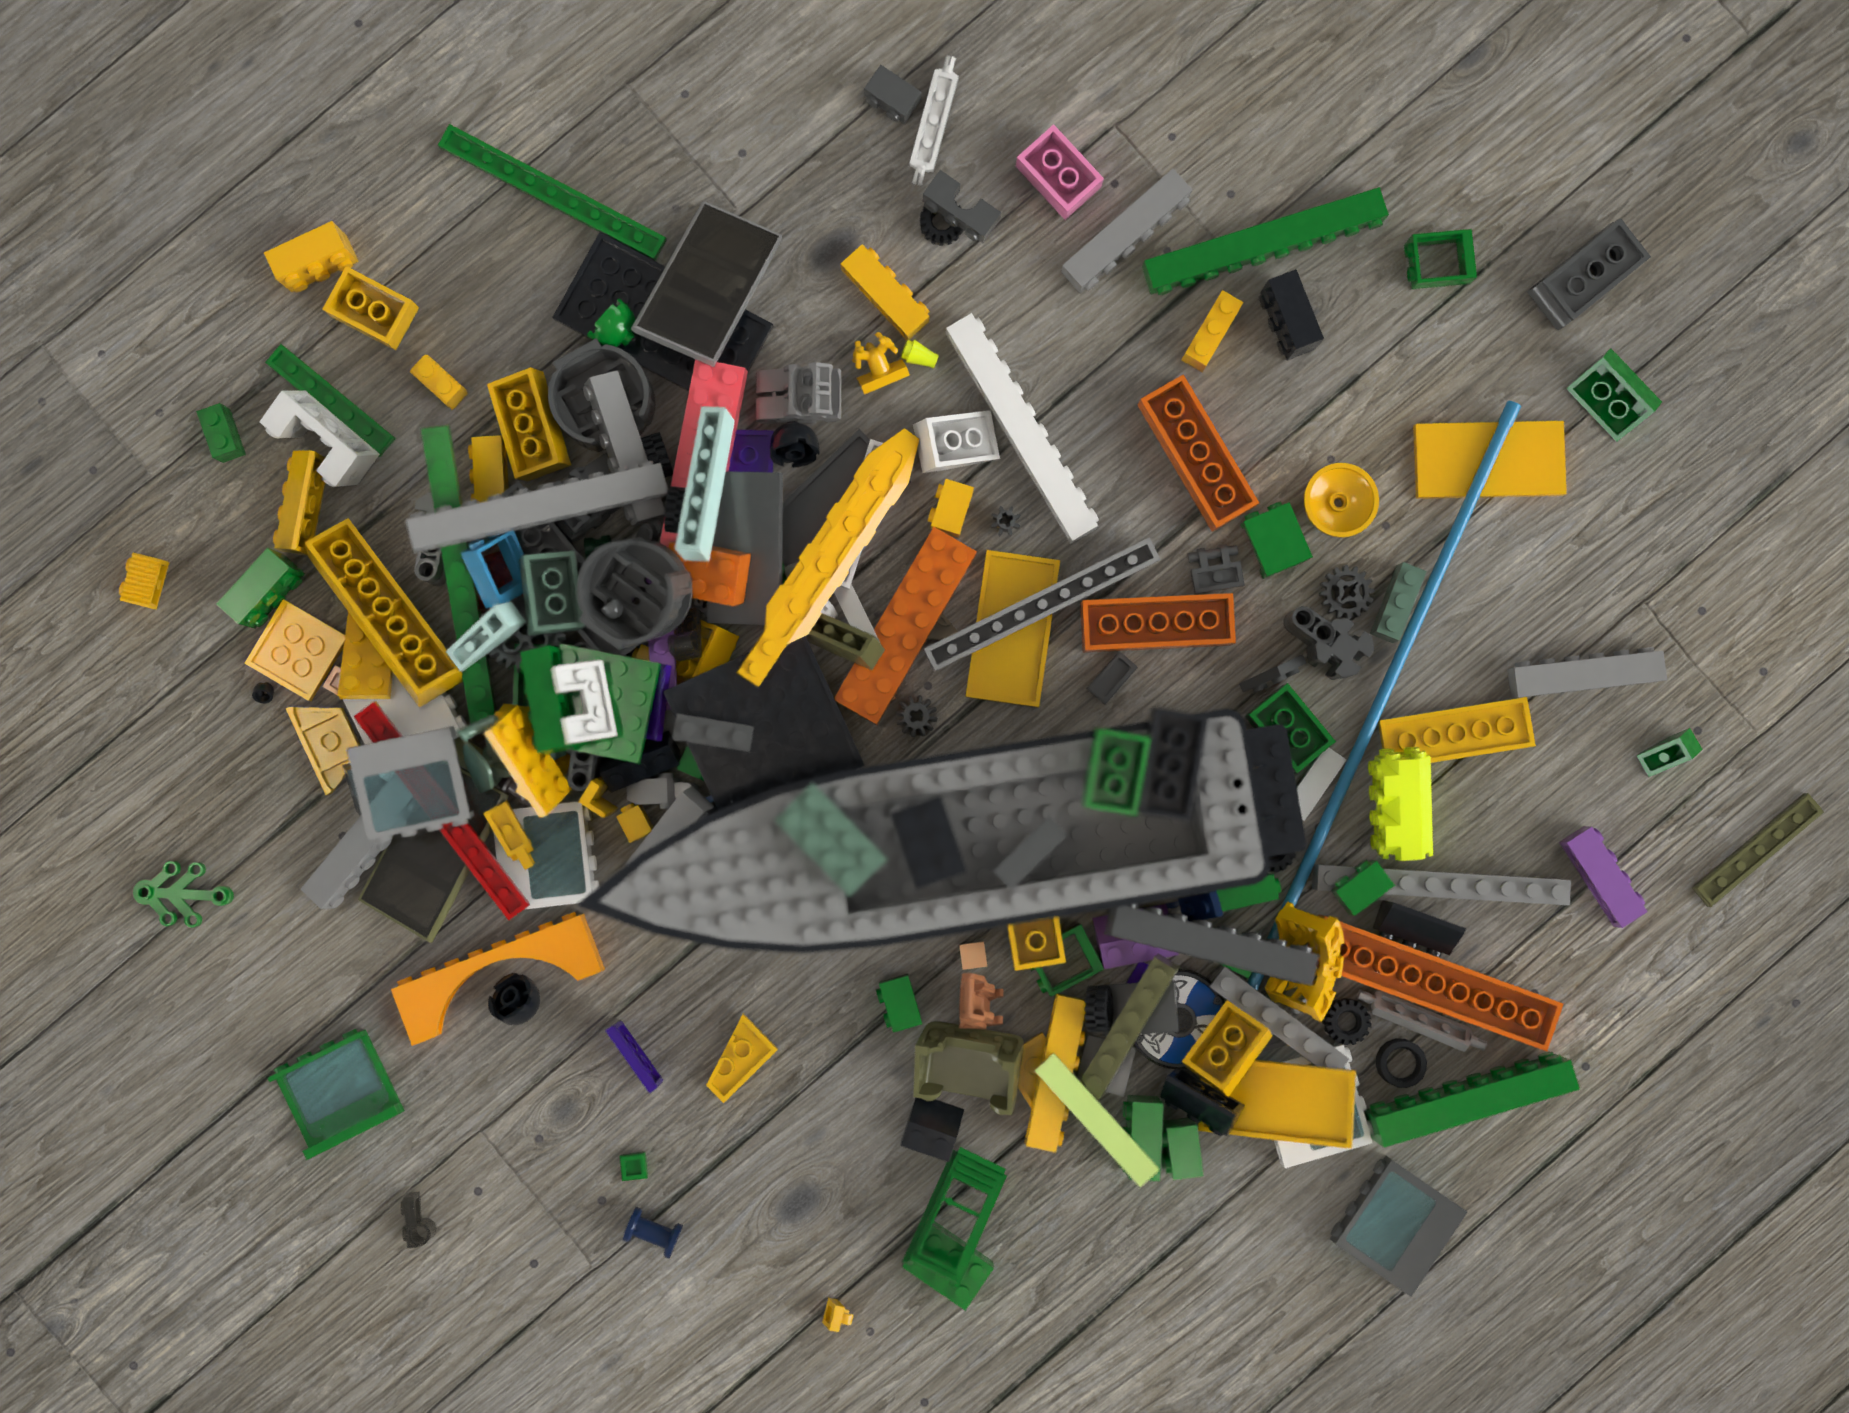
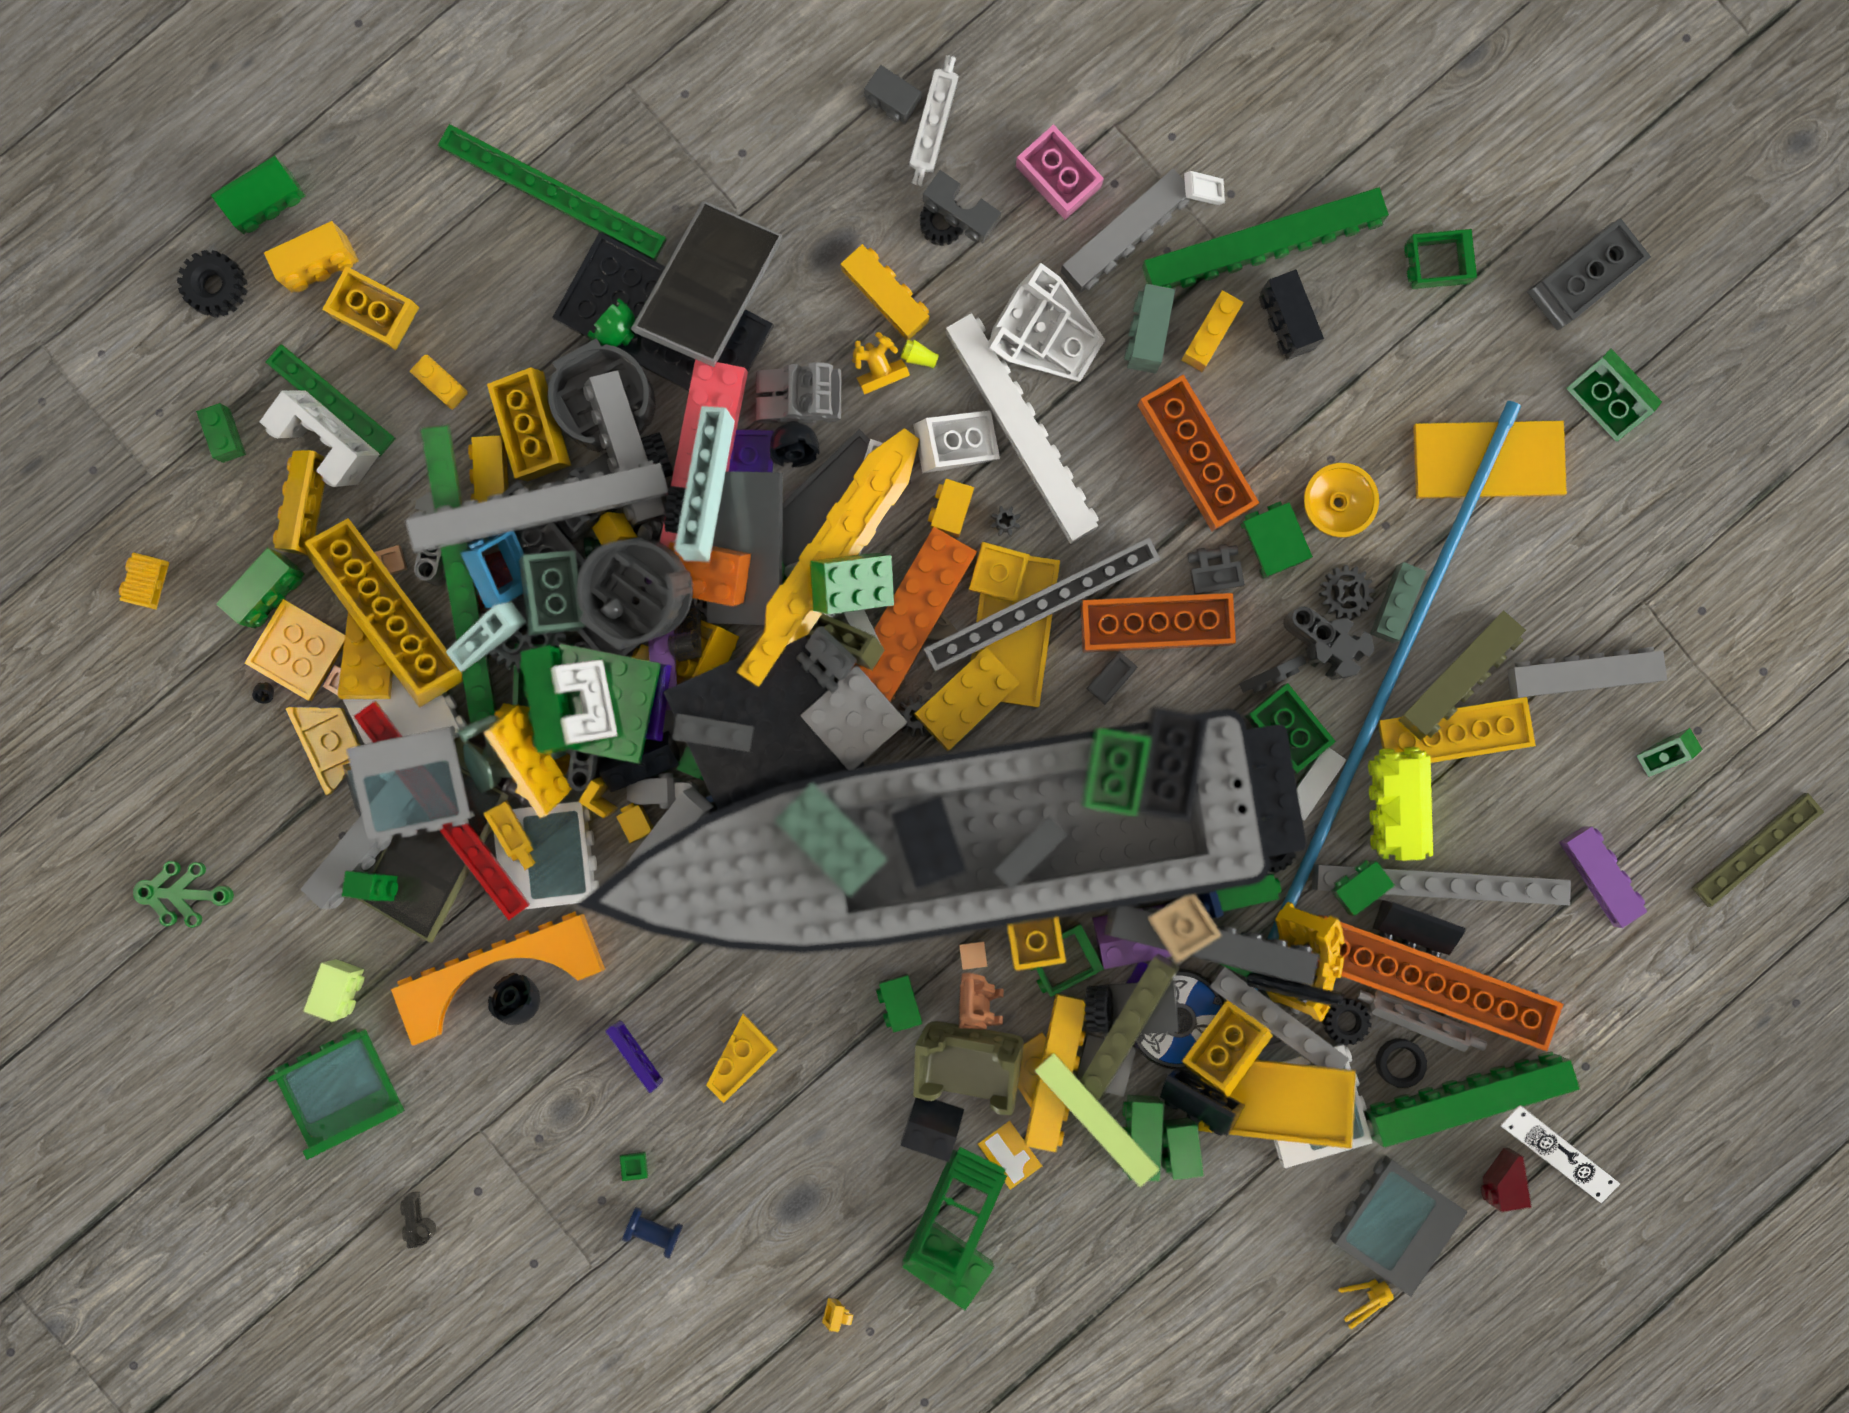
(197, 274): none -> black tyre
(259, 195): none -> green slope
(334, 990): none -> yellowish green brick
(369, 886): none -> green brick
(392, 559): none -> light nougat tile
(613, 528): none -> yellow brick
(831, 654): none -> dark grey plate
(852, 583): none -> brick
(853, 718): none -> light grey plate
(966, 698): none -> yellow plate
(999, 572): none -> yellow tile
(1009, 1151): none -> sticker
(1046, 328): none -> white wedge
(1149, 328): none -> sand green brick
(1184, 927): none -> tan plate
(1204, 188): none -> white tile
(1295, 990): none -> black axle
(1379, 1297): none -> yellow plant
(1462, 675): none -> olive brick
(1506, 1182): none -> dark red slope
(1560, 1154): none -> white sticker

